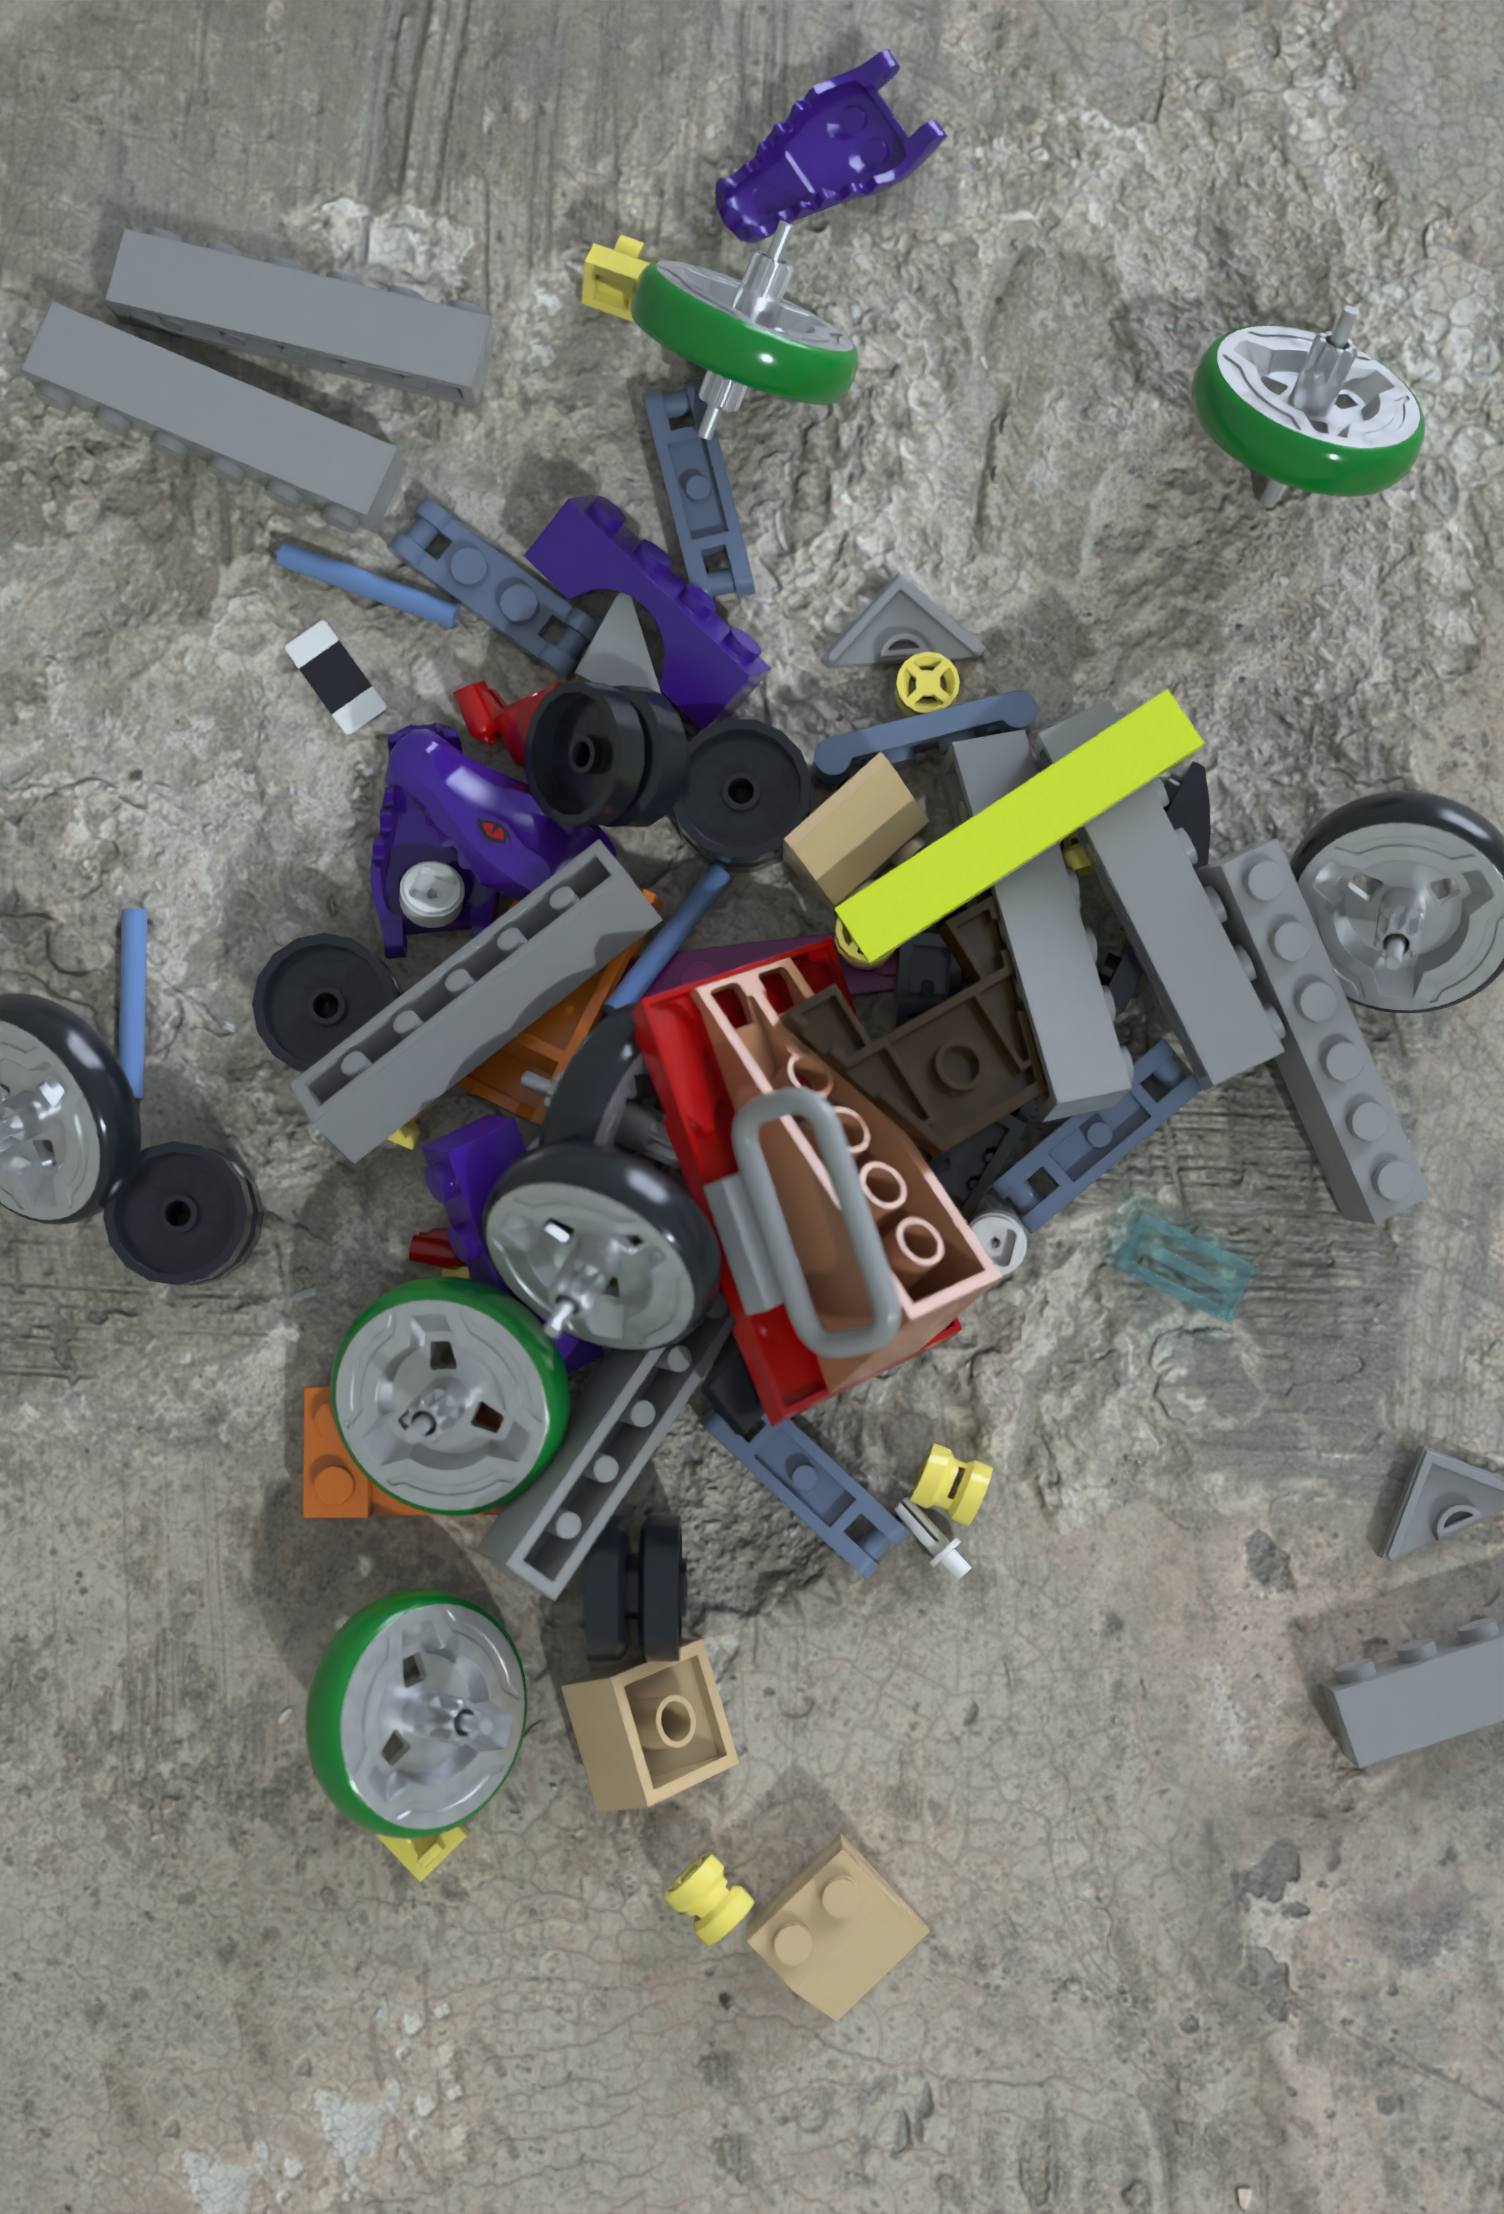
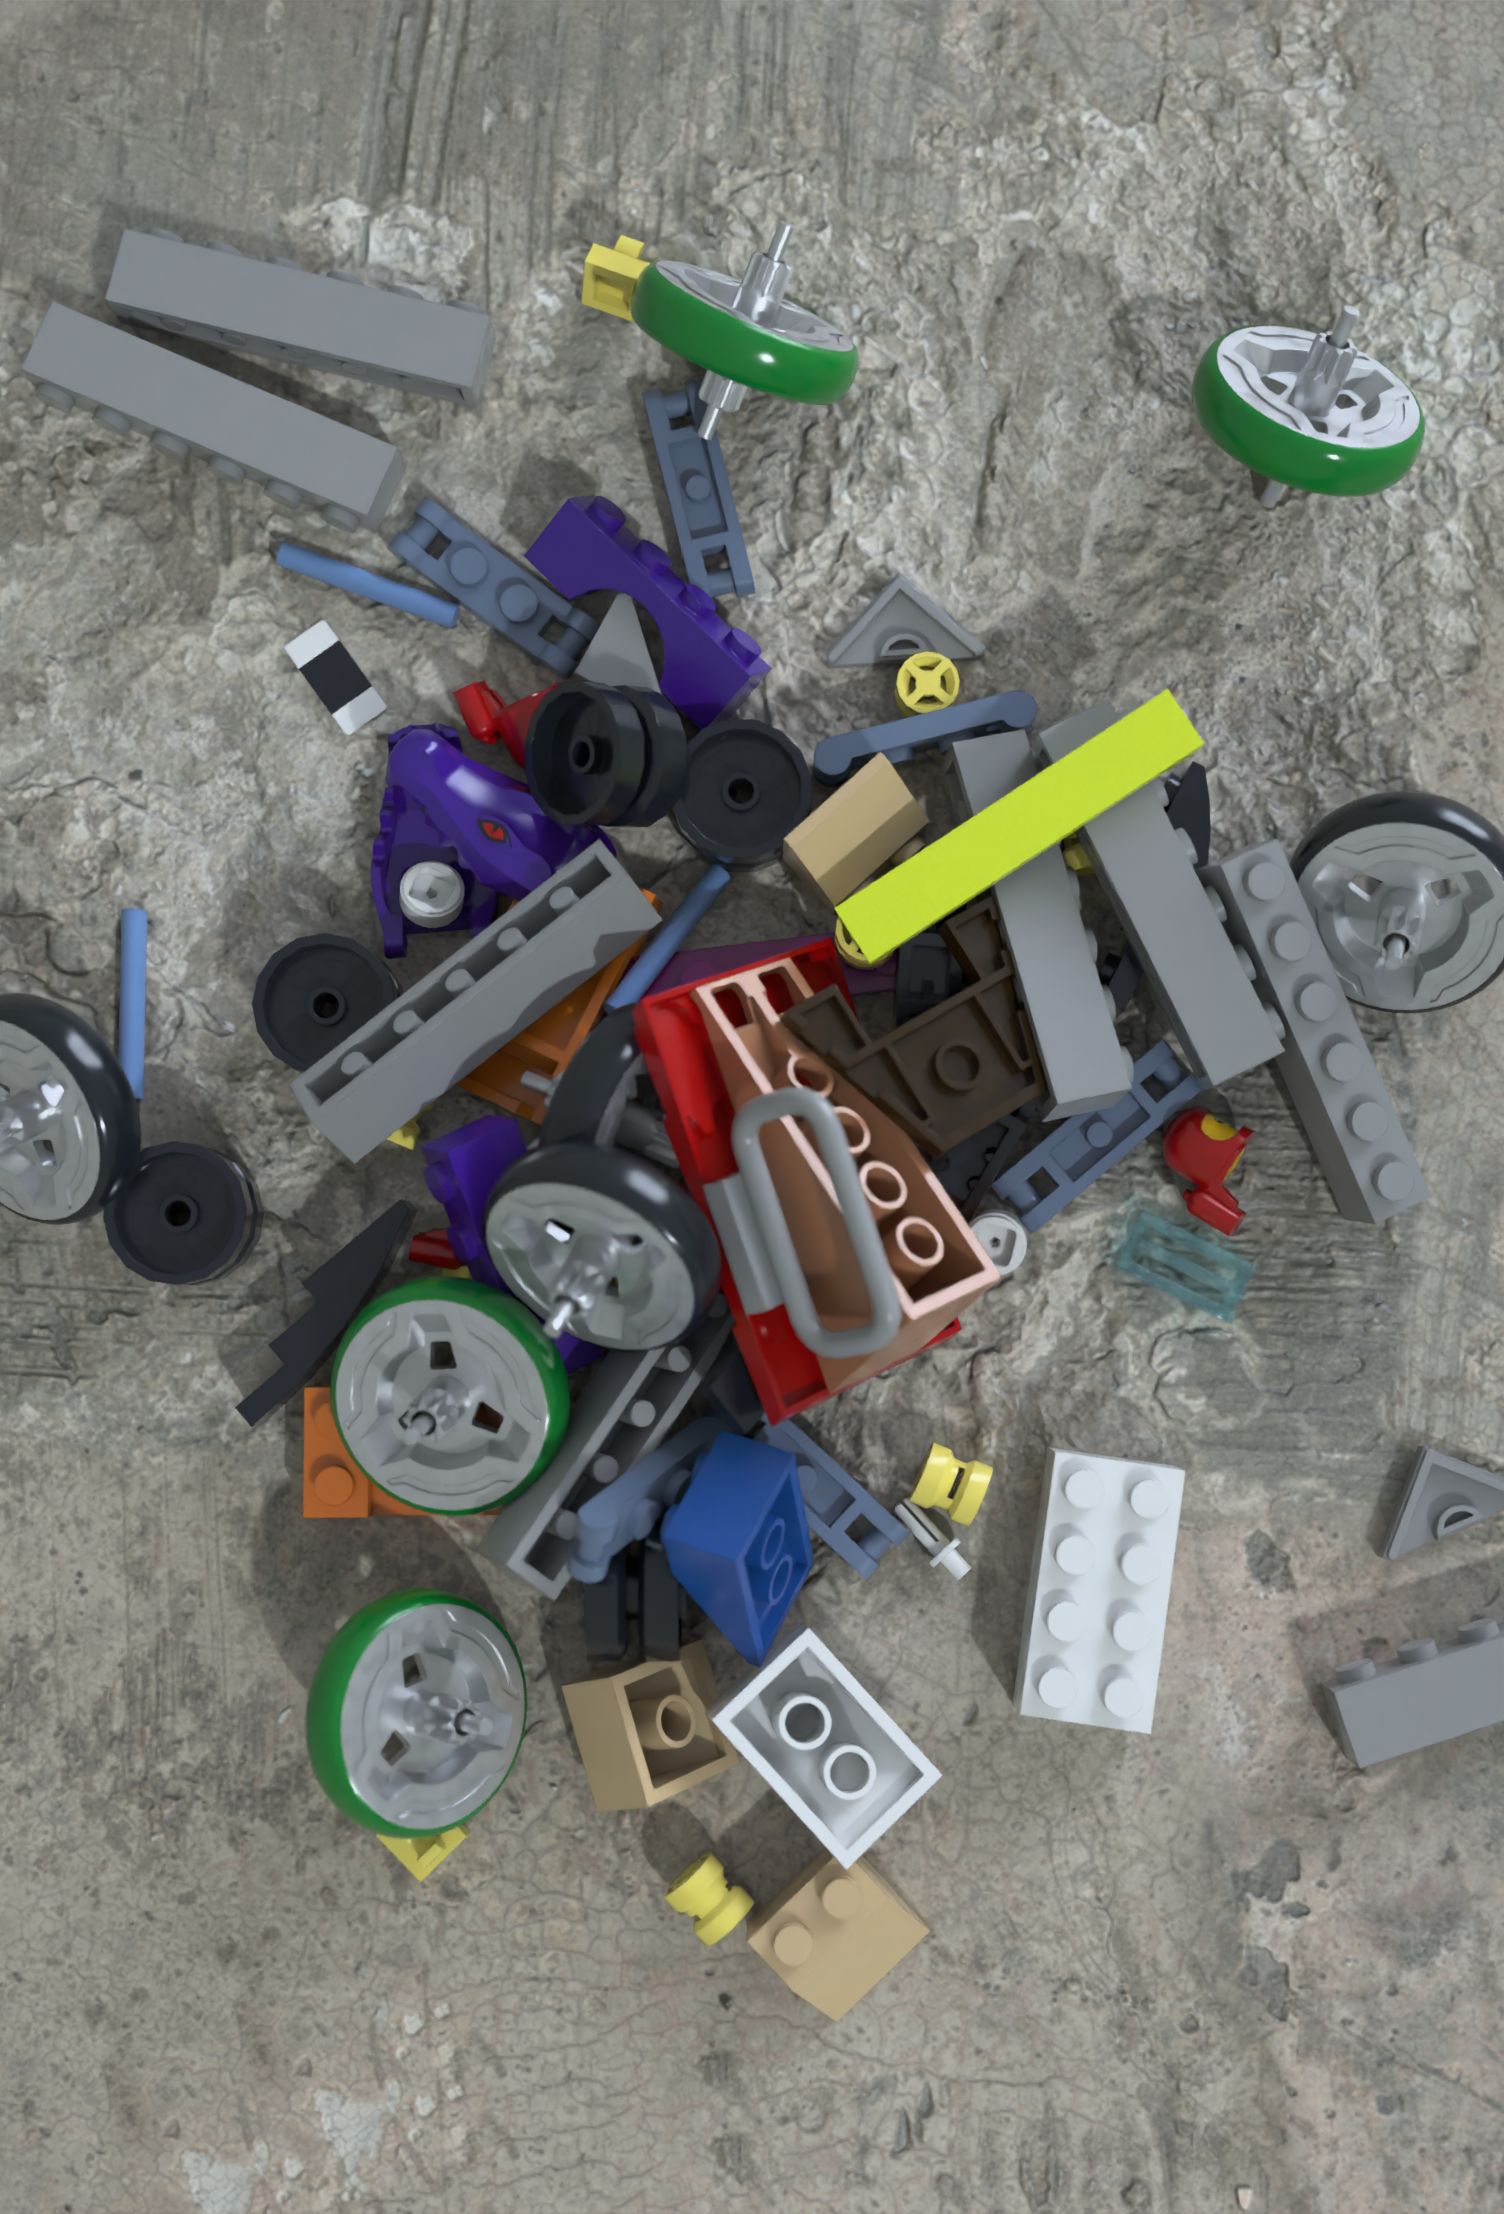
(342, 1291): none -> black slope
(638, 1499): none -> sand blue plate
(741, 1540): none -> blue slope
(823, 1744): none -> white slope
(828, 152): dark purple animal -> none
(1098, 1590): none -> white brick
(1205, 1154): none -> red piece

